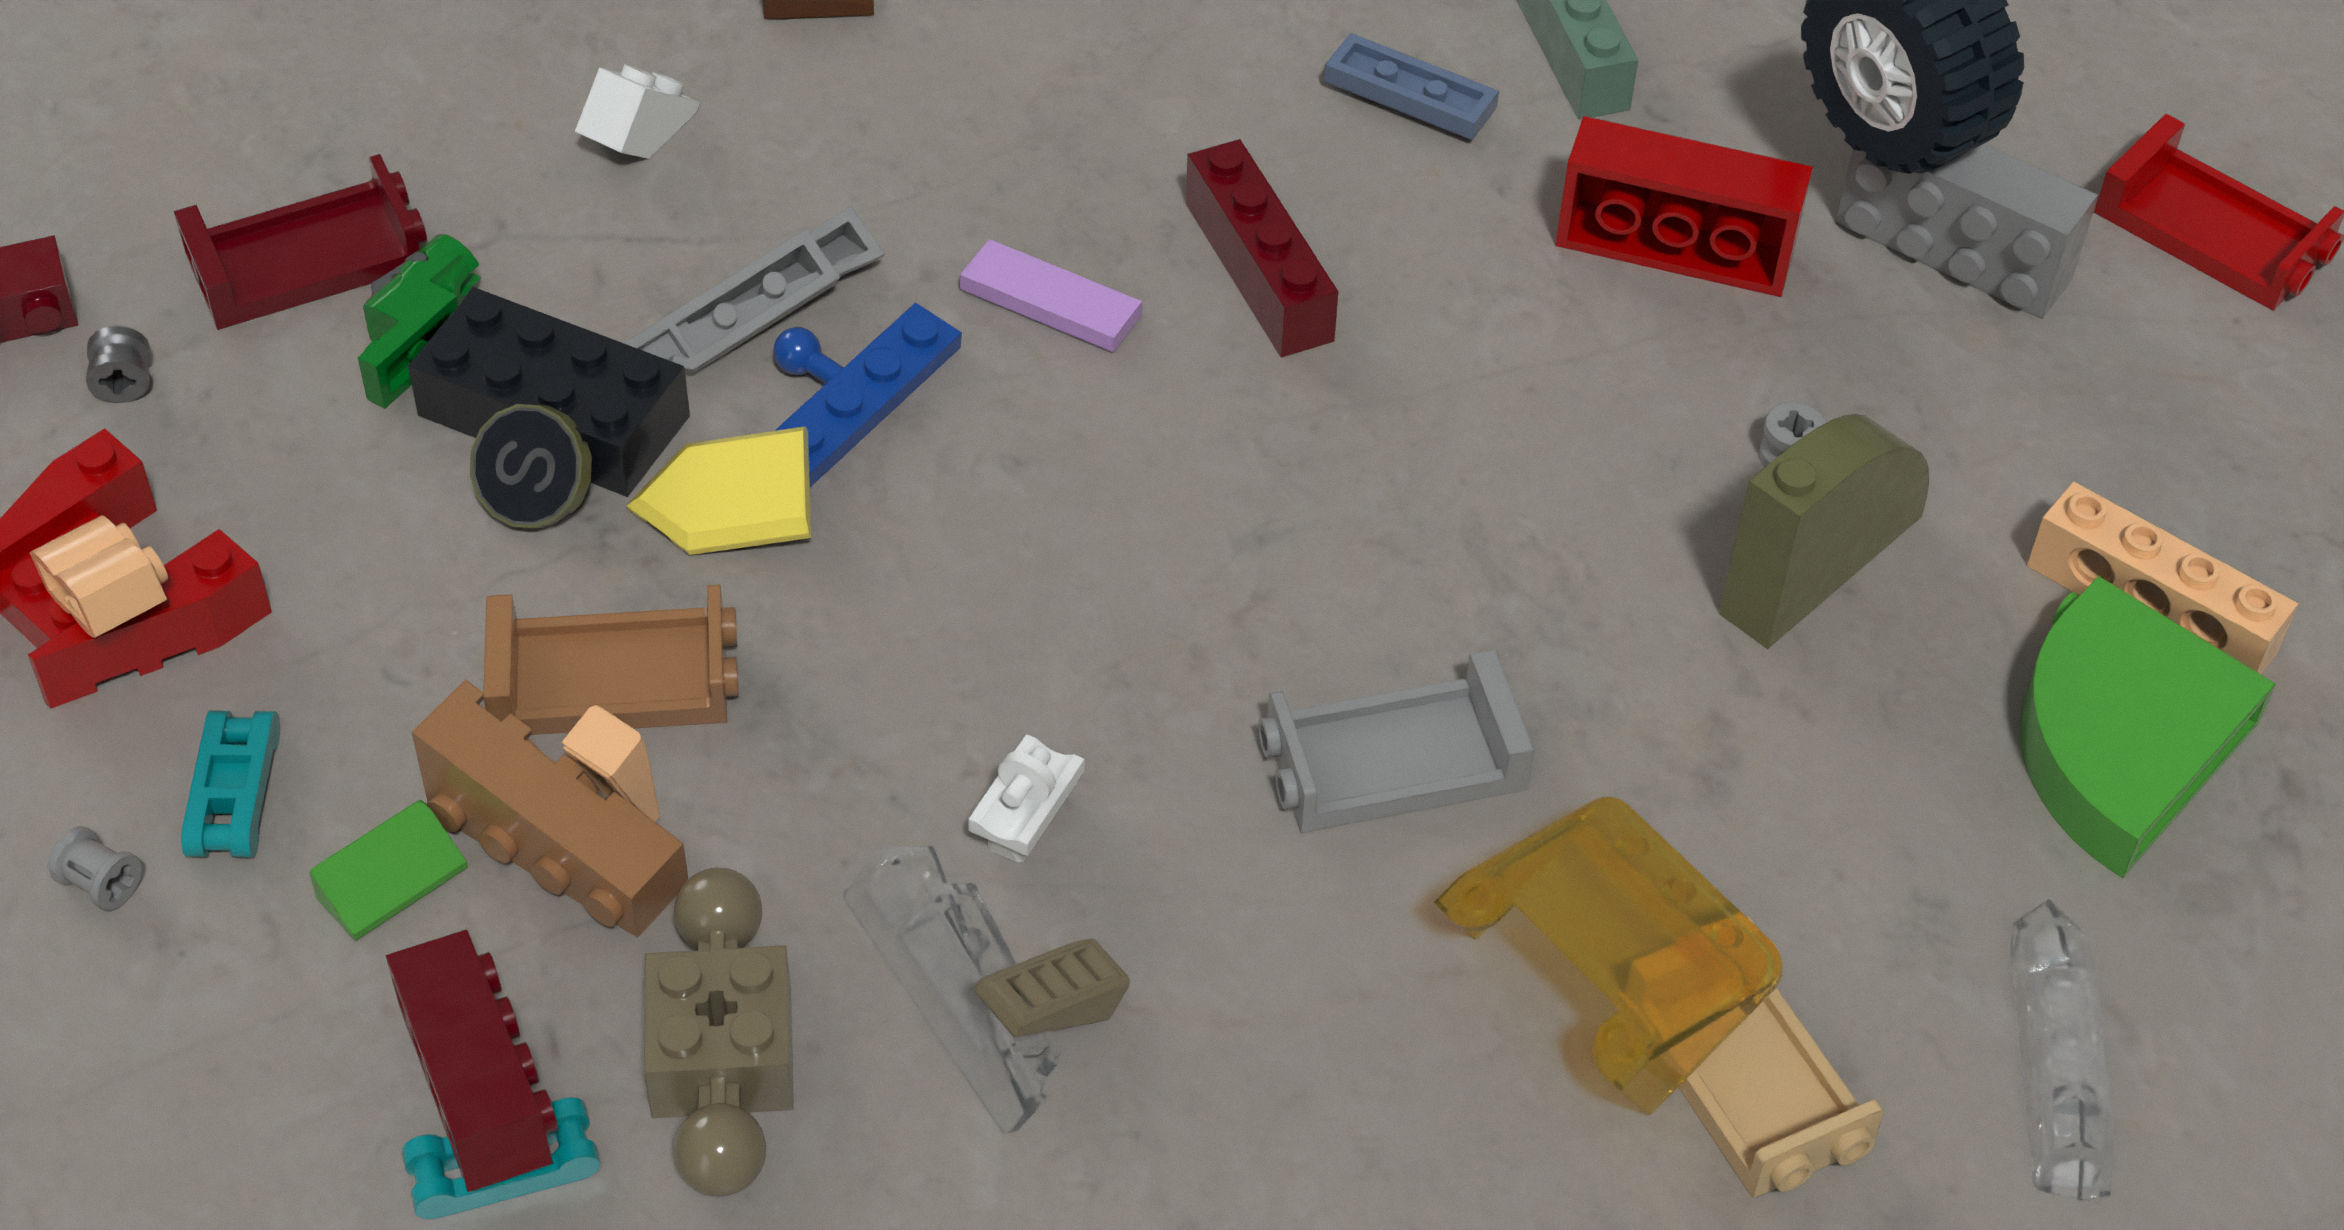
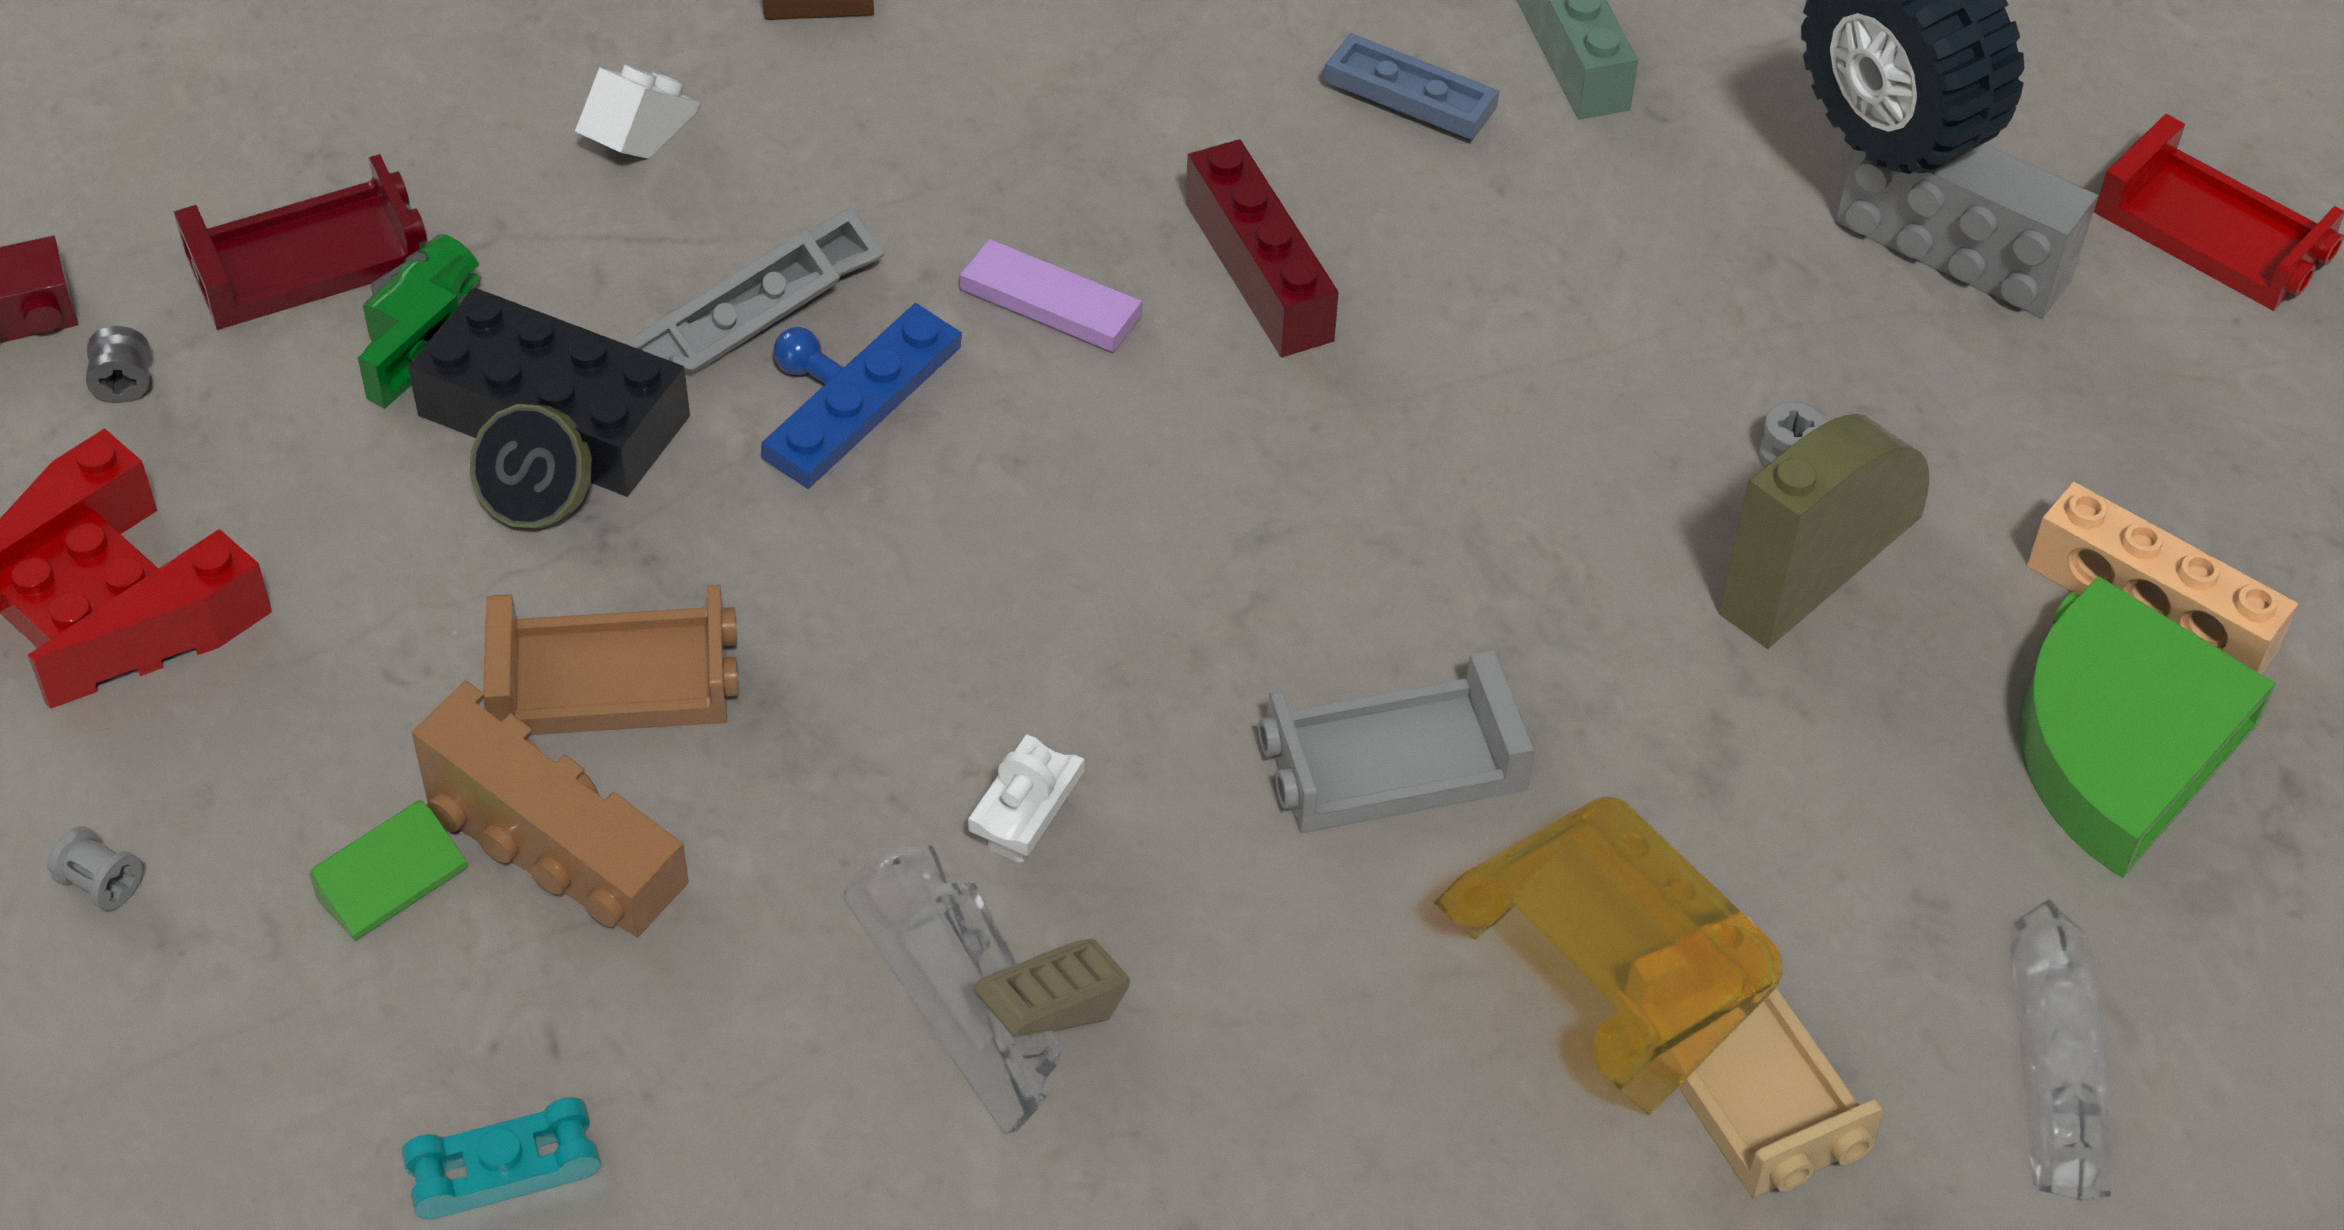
(101, 575): light nougat brick -> none
(229, 782): teal plate -> none
(471, 1061): dark red brick -> none
(613, 758): light nougat slope -> none
(718, 1033): dark tan brick -> none
(731, 492): light yellow tile -> none
(1682, 206): red brick -> none

